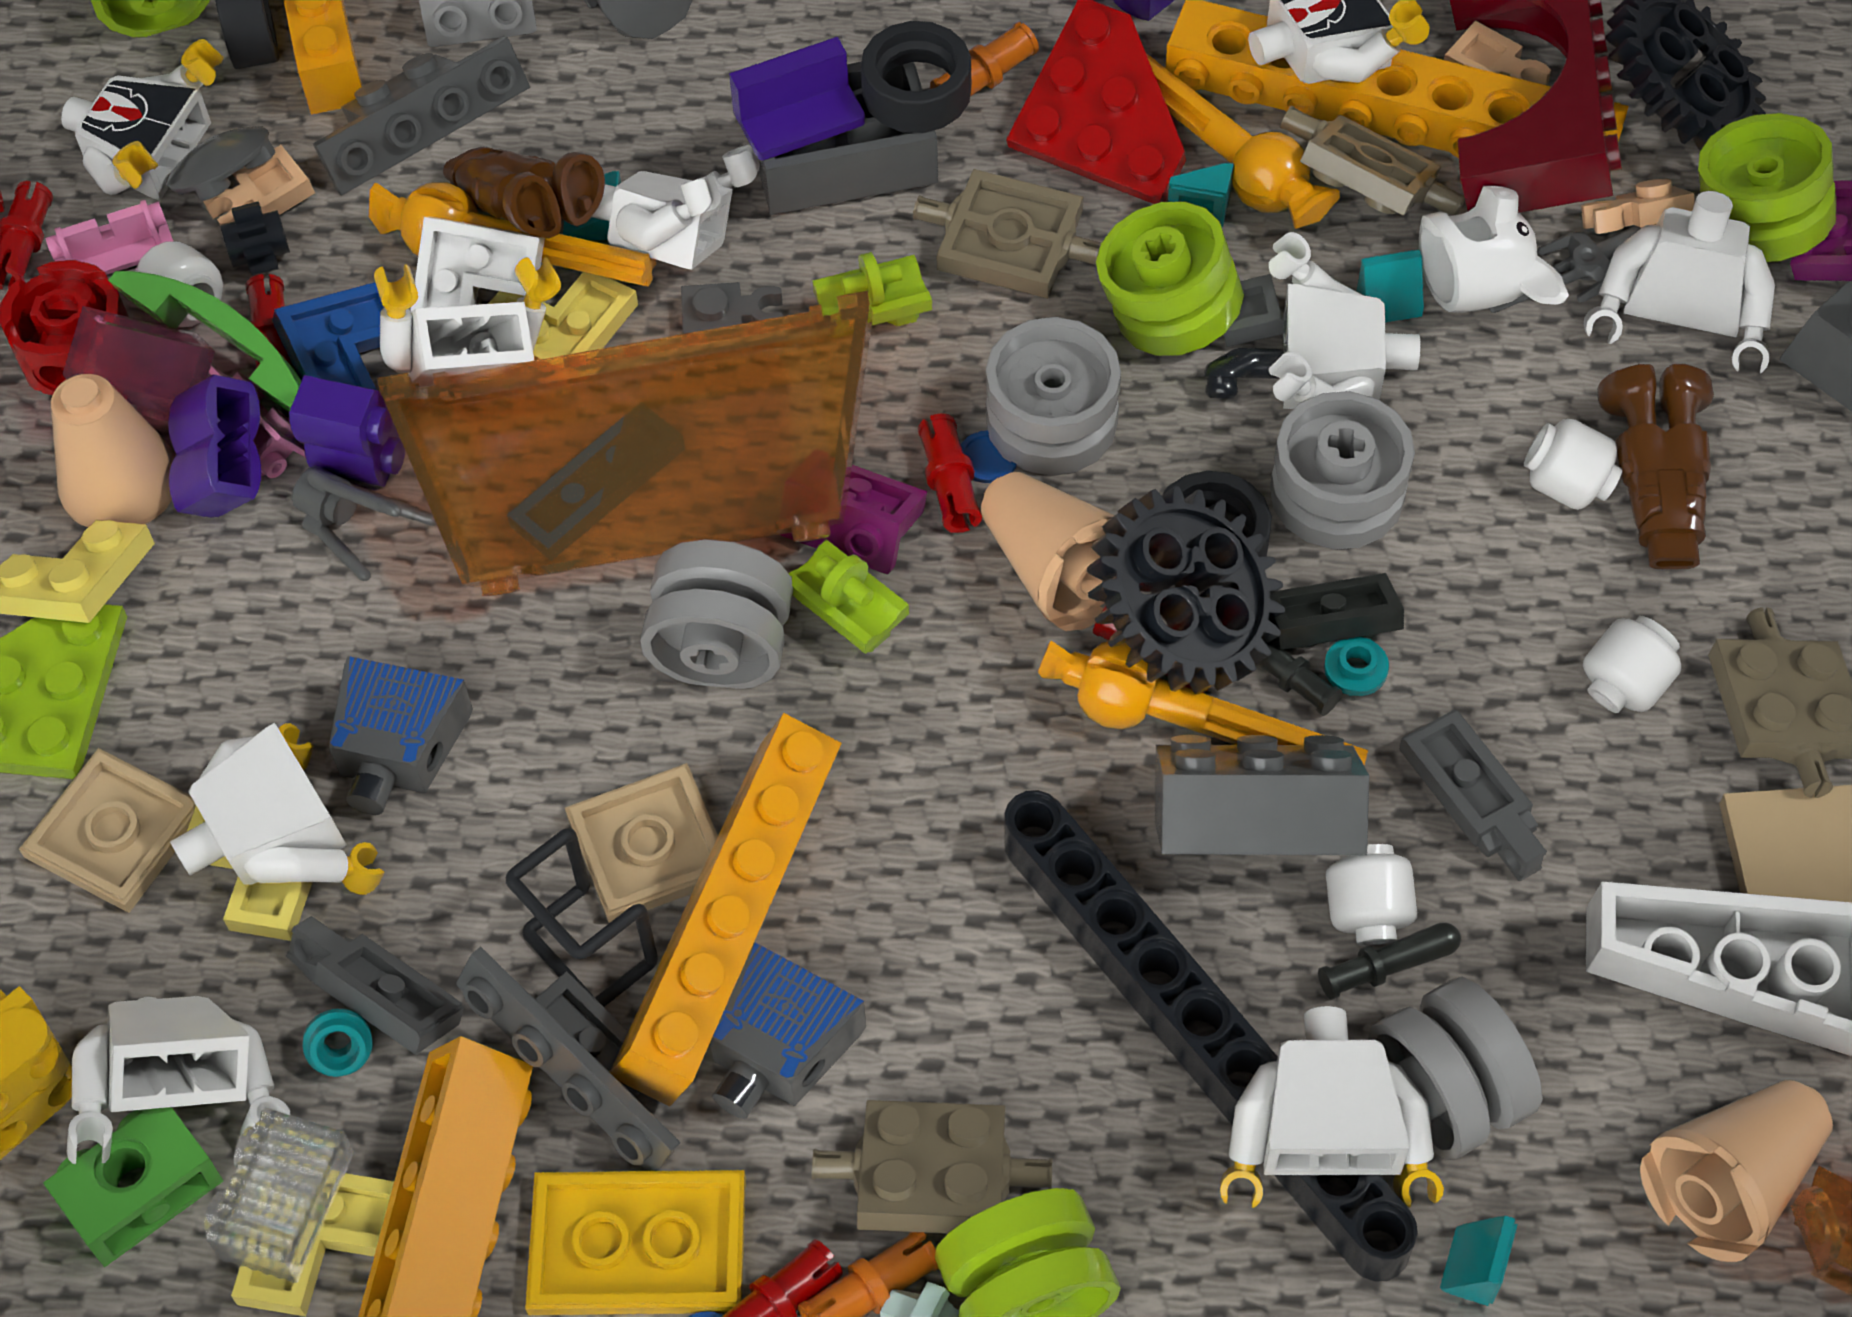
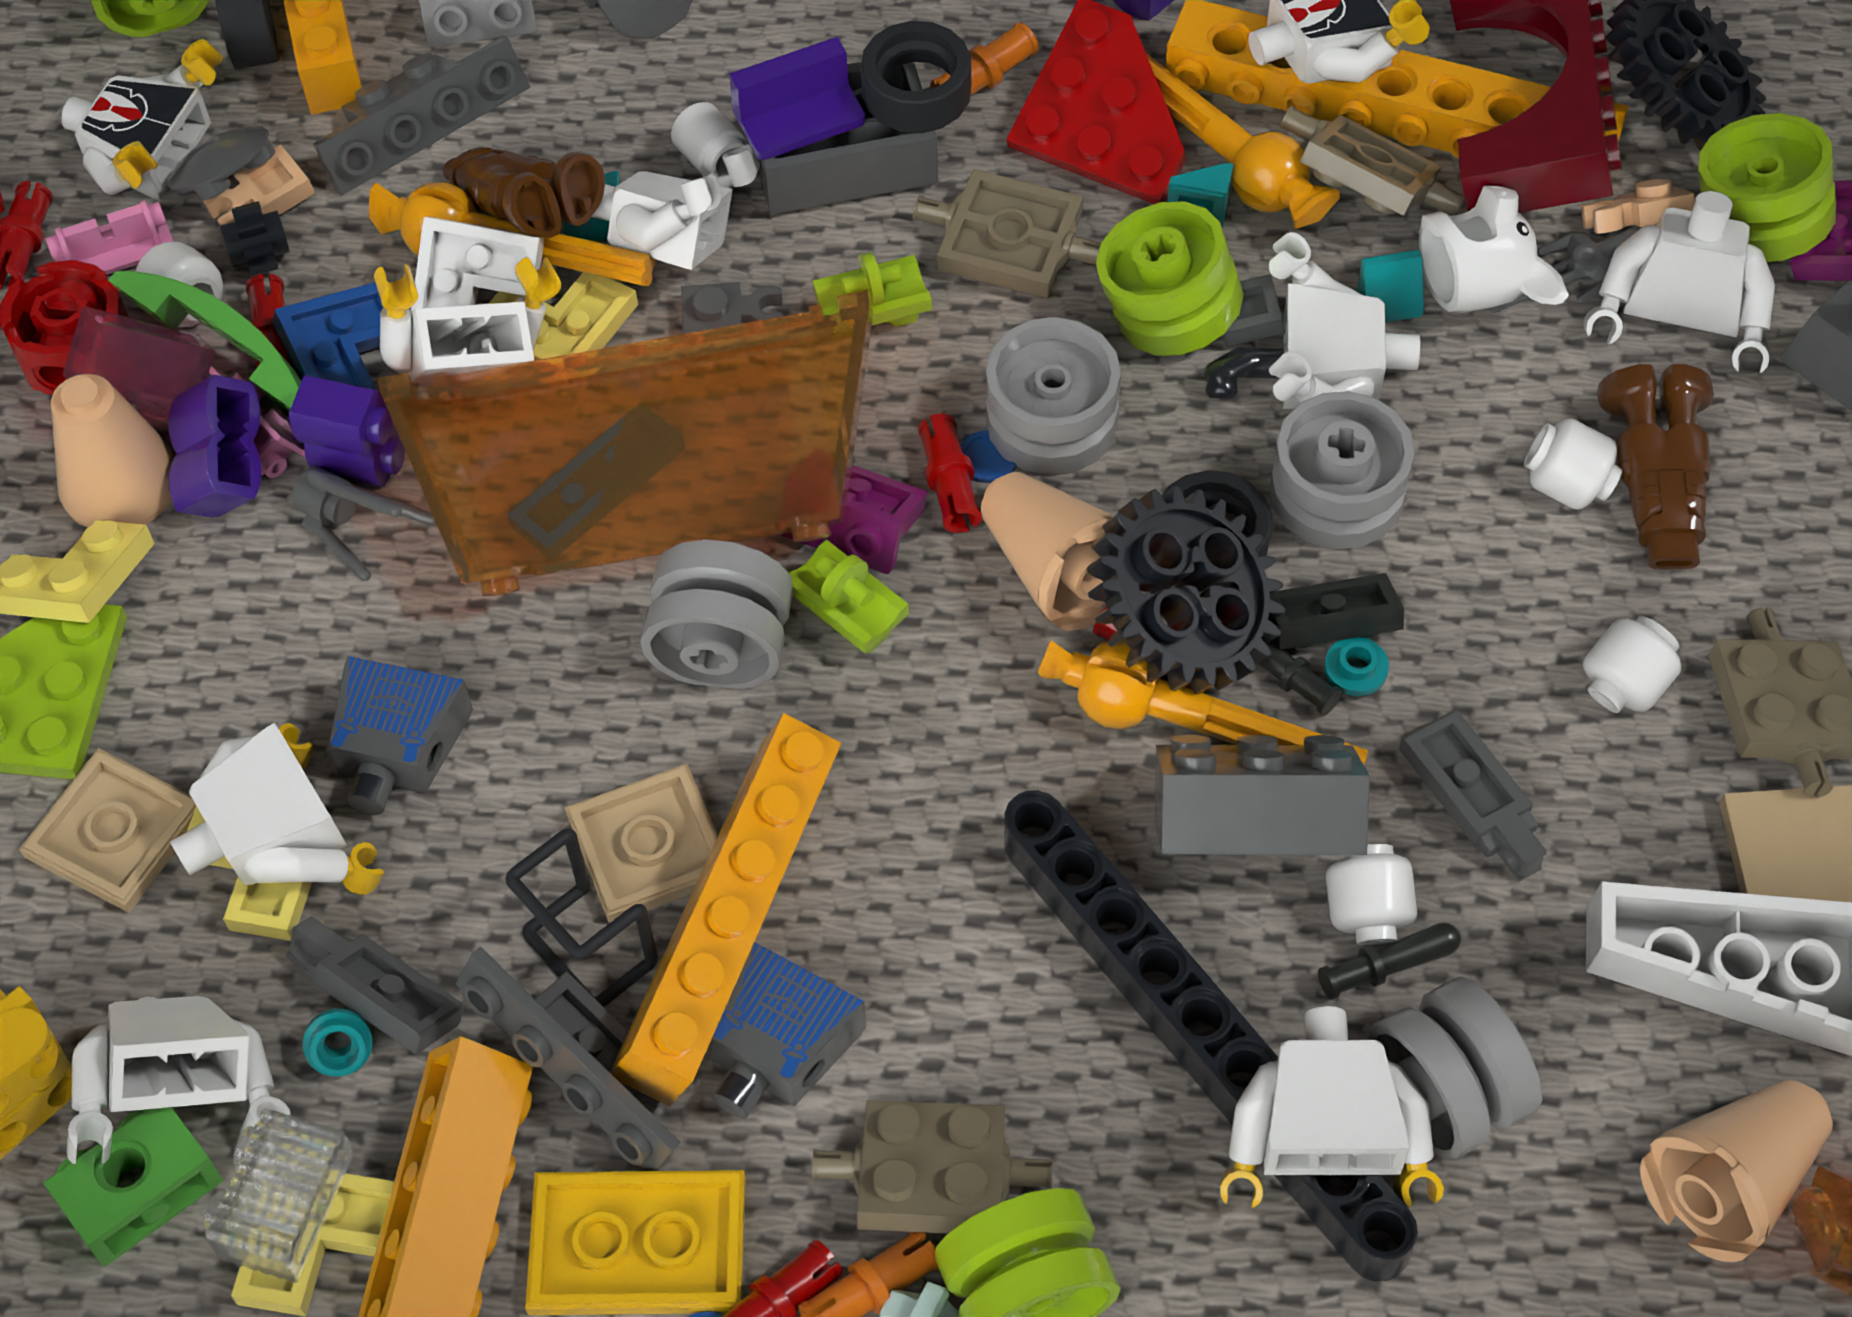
(705, 137): none -> white brick
(1479, 1259): teal slope -> none
(1495, 53): light nougat plate -> none

